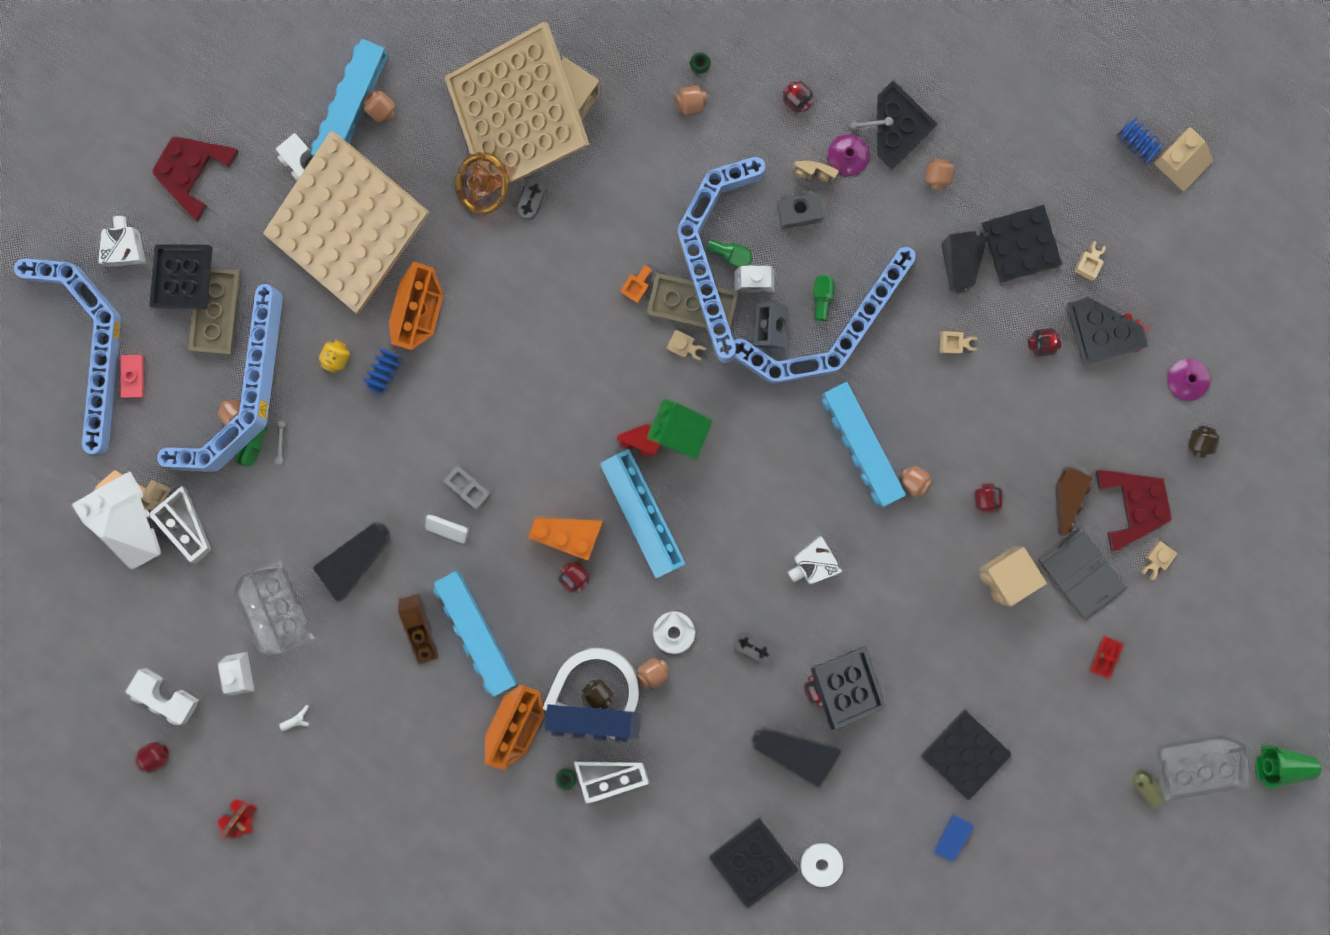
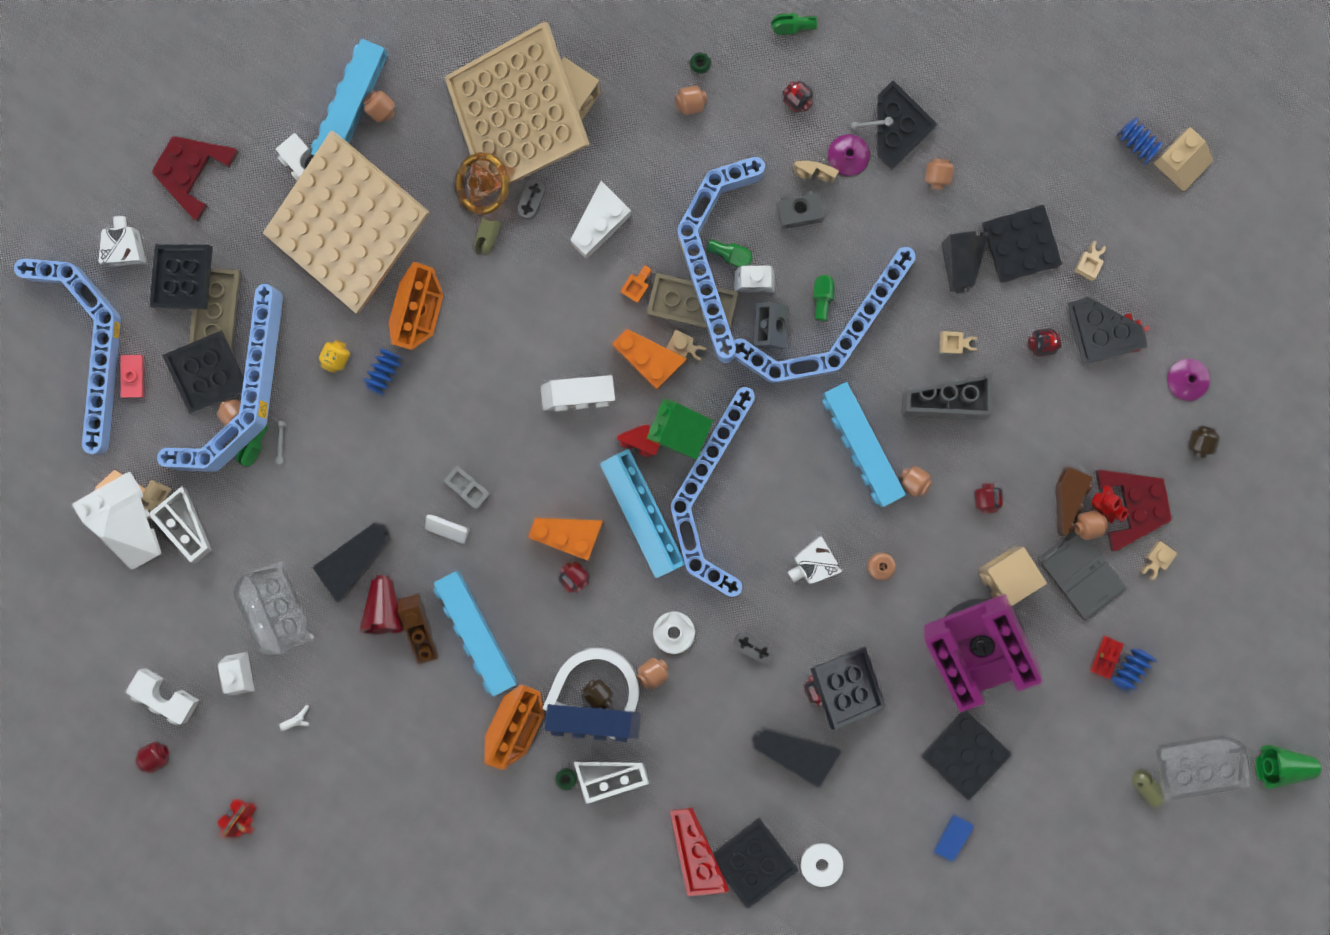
(205, 371): none -> black plate
(381, 608): none -> dark red cone
(486, 236): none -> olive piece
(577, 393): none -> white wedge
(599, 220): none -> white wedge
(648, 358): none -> orange wedge
(696, 858): none -> wing
(700, 481): none -> light blue beam
(792, 23): none -> green arm
(886, 560): none -> nougat head
(951, 400): none -> dark grey wedge
(976, 666): none -> magenta piece
(1090, 525): none -> nougat head
(1110, 505): none -> red hips
(1133, 670): none -> blue piece

